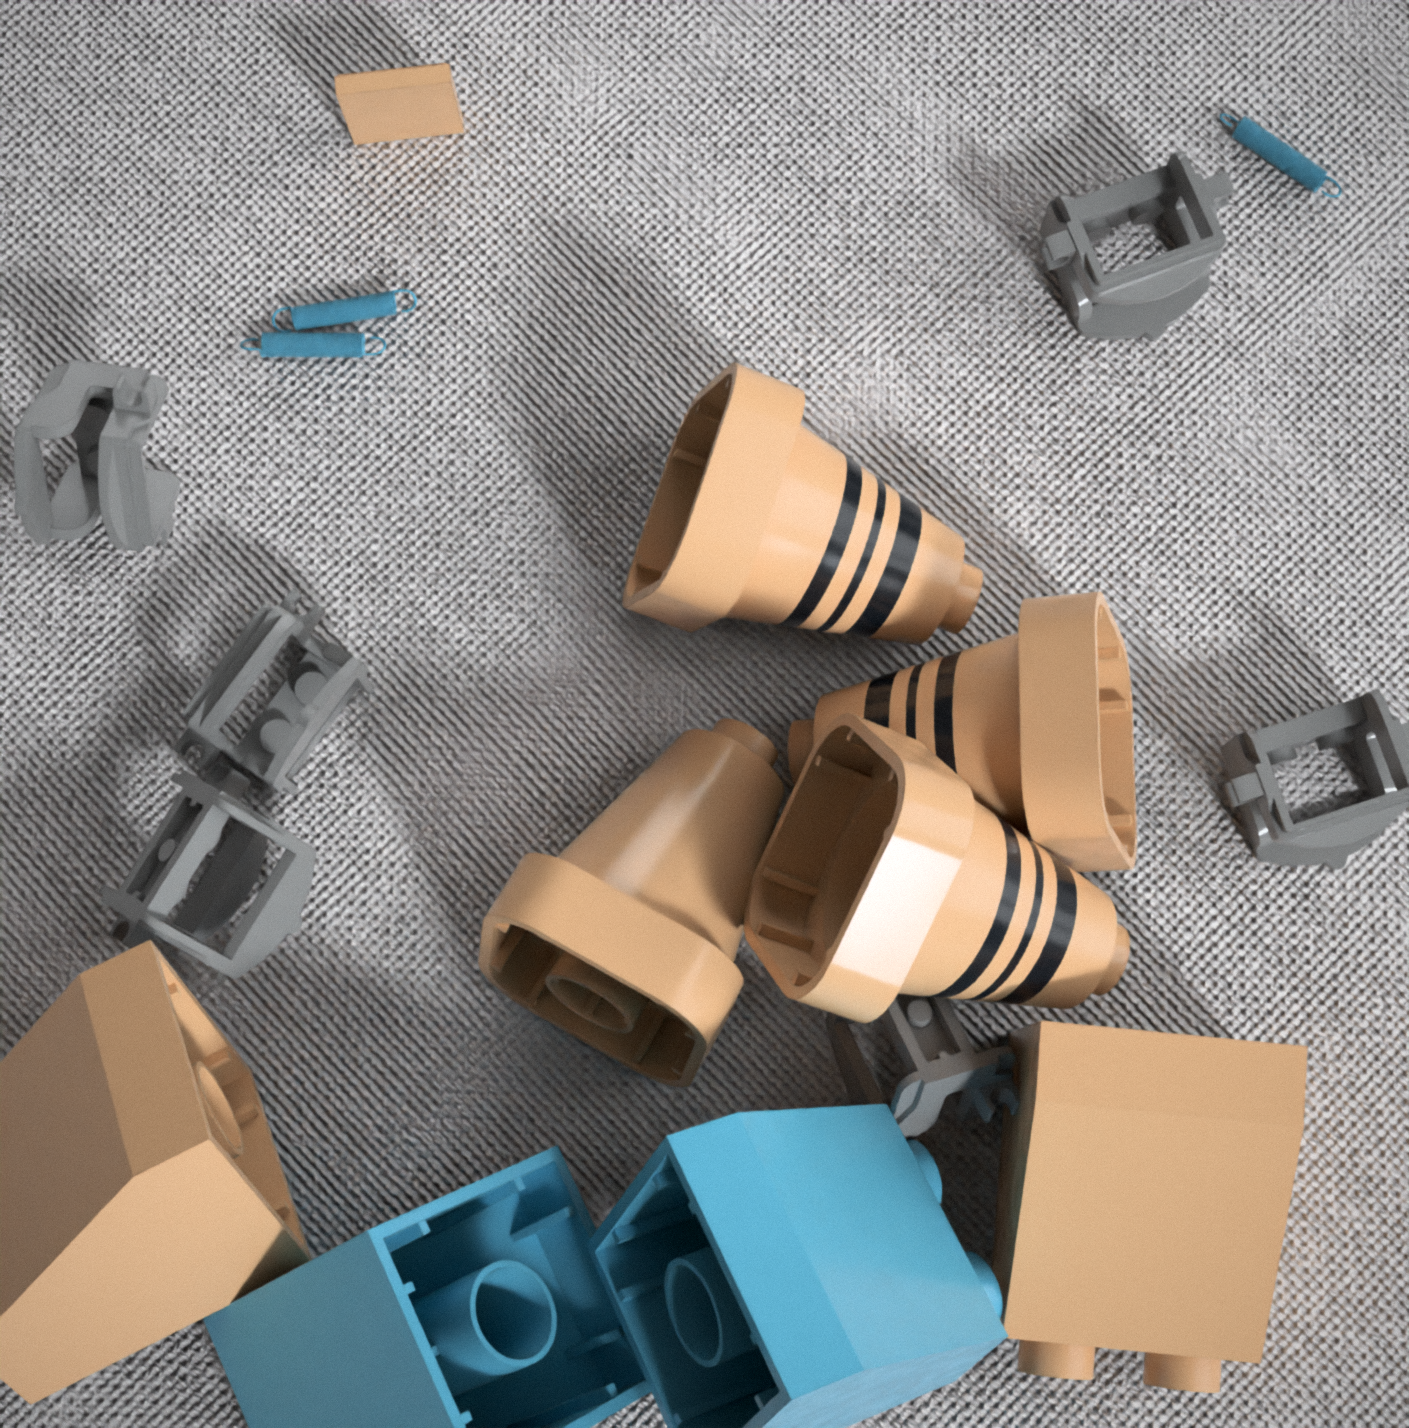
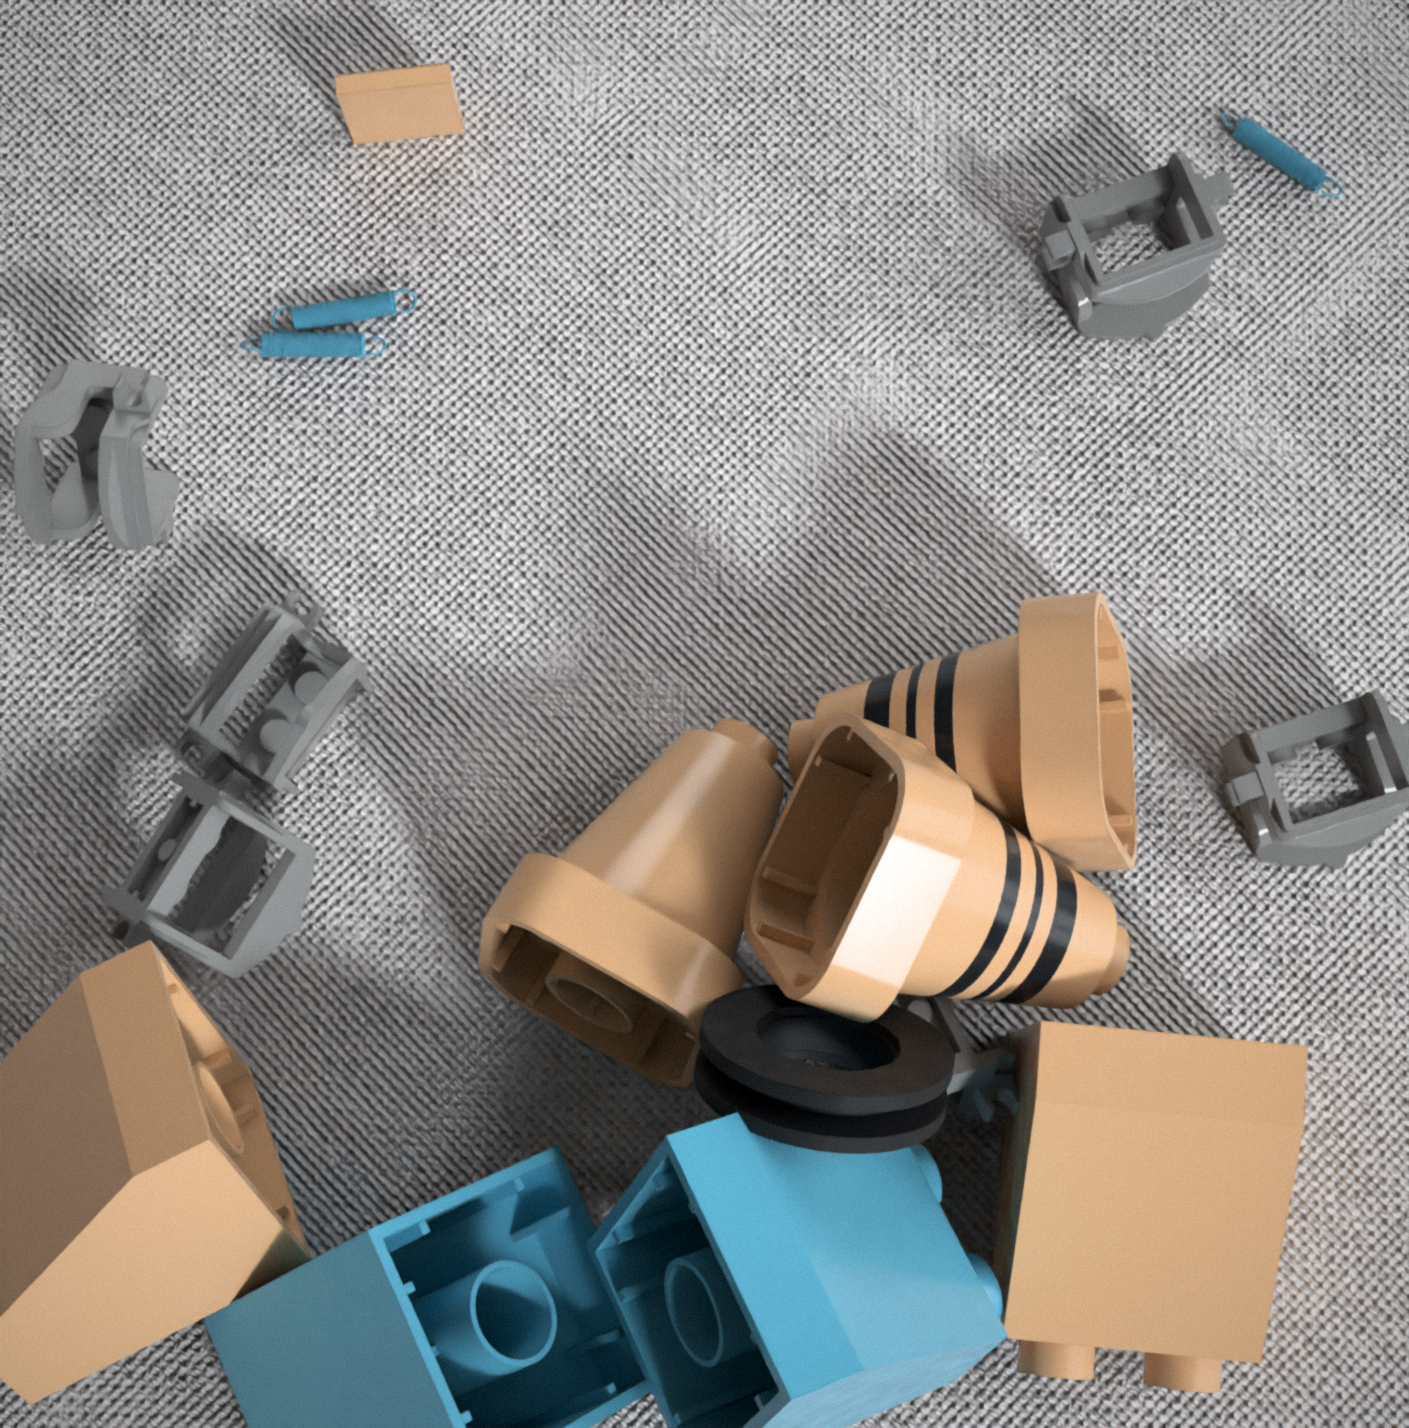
(789, 530): light nougat cone -> none
(880, 1106): none -> black tyre

